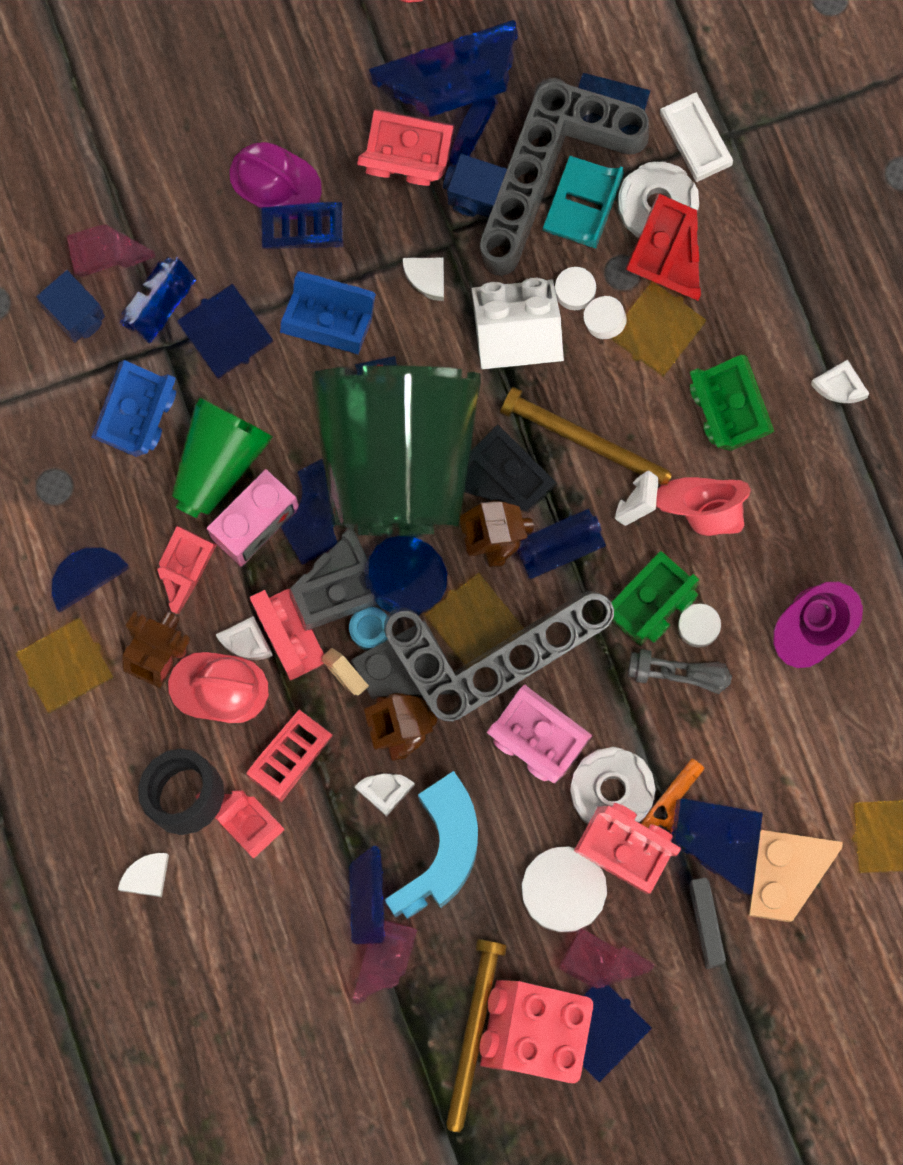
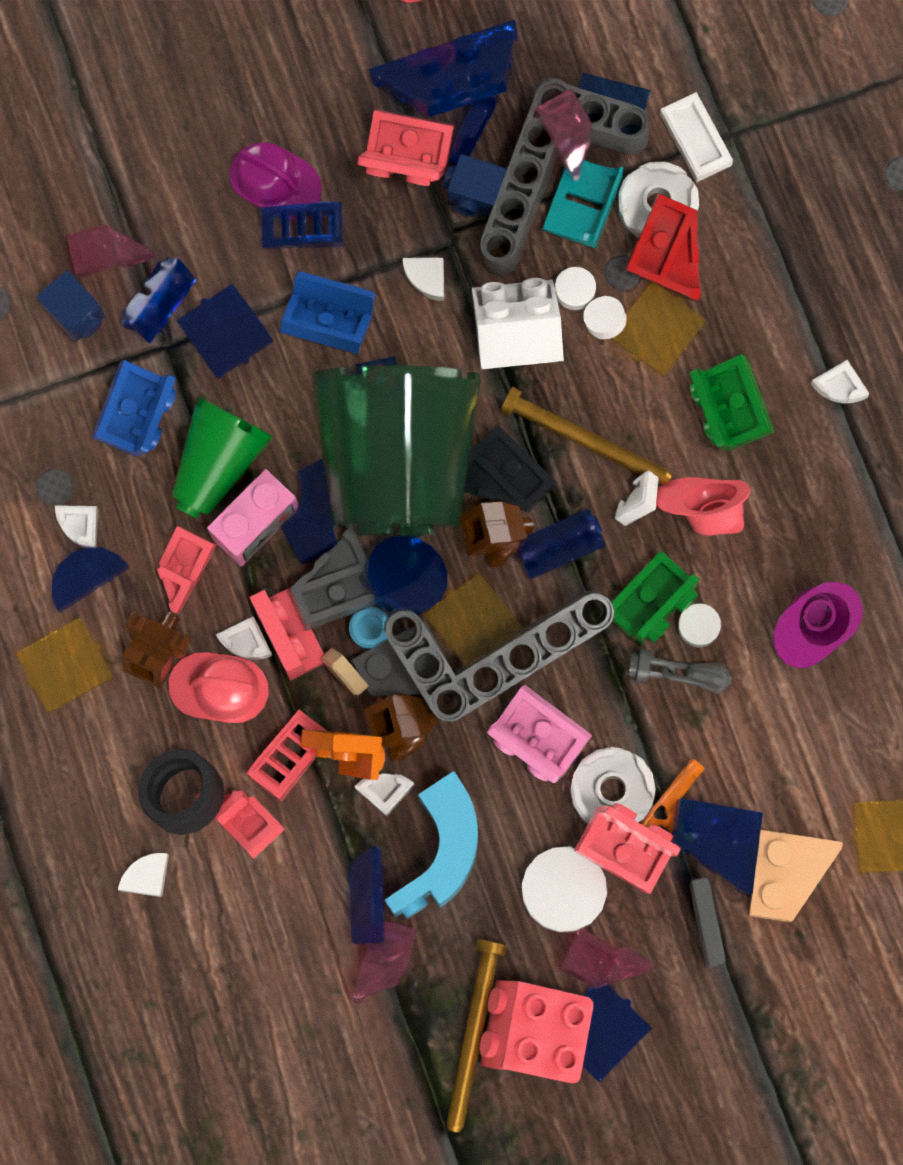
(79, 524): none -> white tile
(357, 753): none -> orange bracket
(568, 129): none -> clear pink slope

